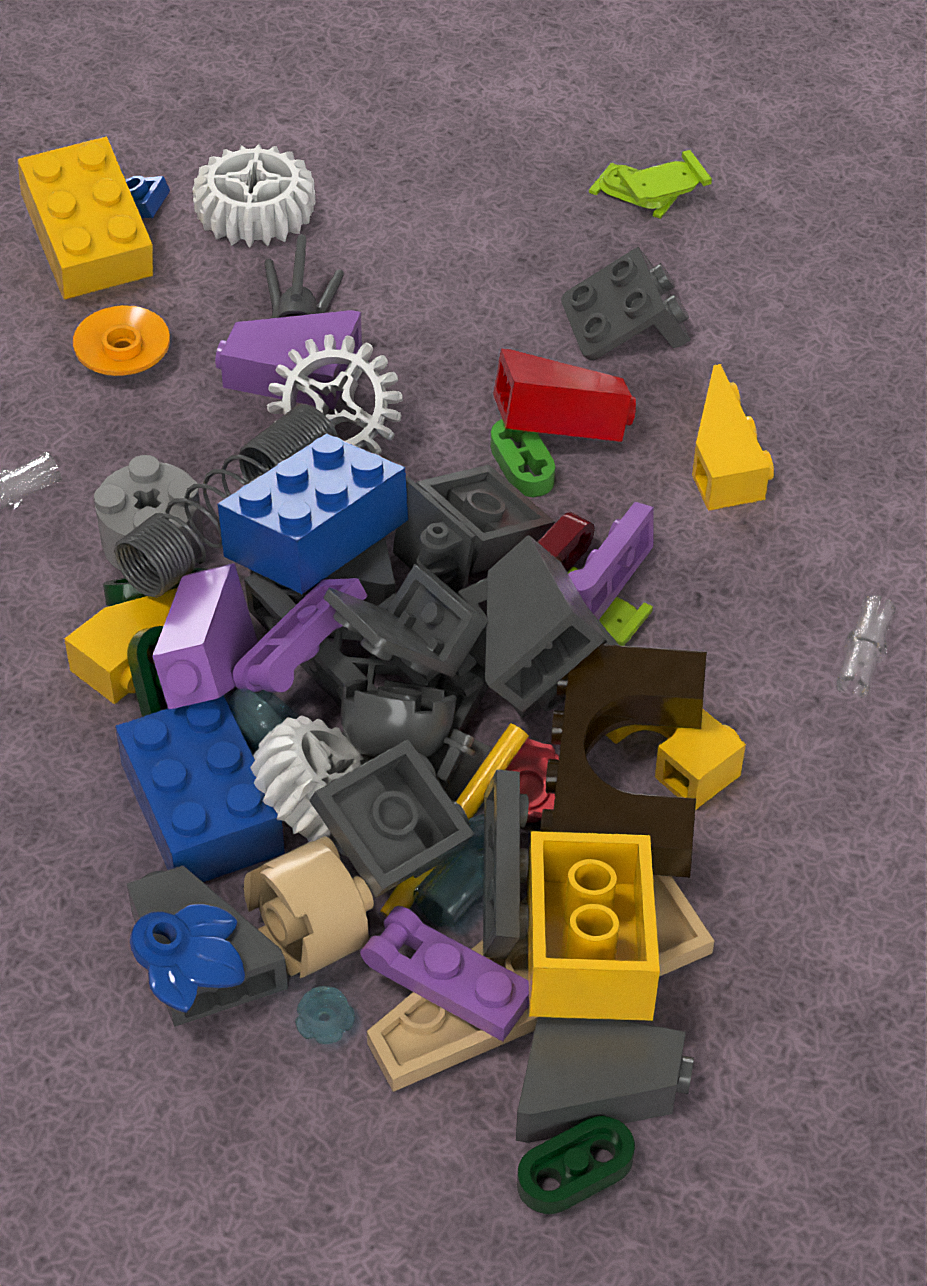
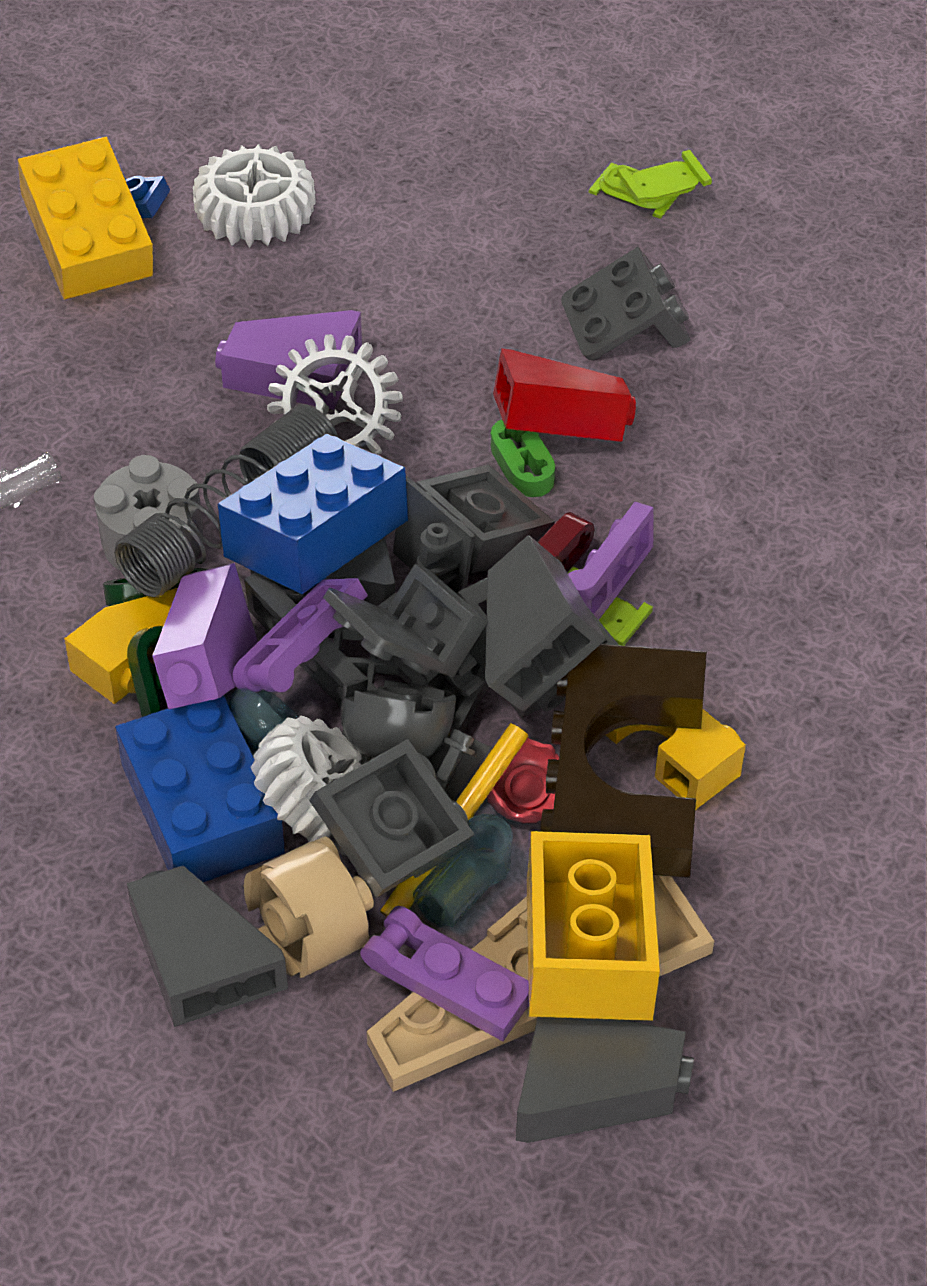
(121, 340): light orange dish -> none
(195, 956): blue plate -> none
(298, 299): dark grey plant -> none
(324, 1001): clear light blue plate -> none
(504, 865): dark grey plate -> none
(572, 1165): dark green plate -> none
(727, 456): yellow slope -> none
(865, 646): clear pin -> none

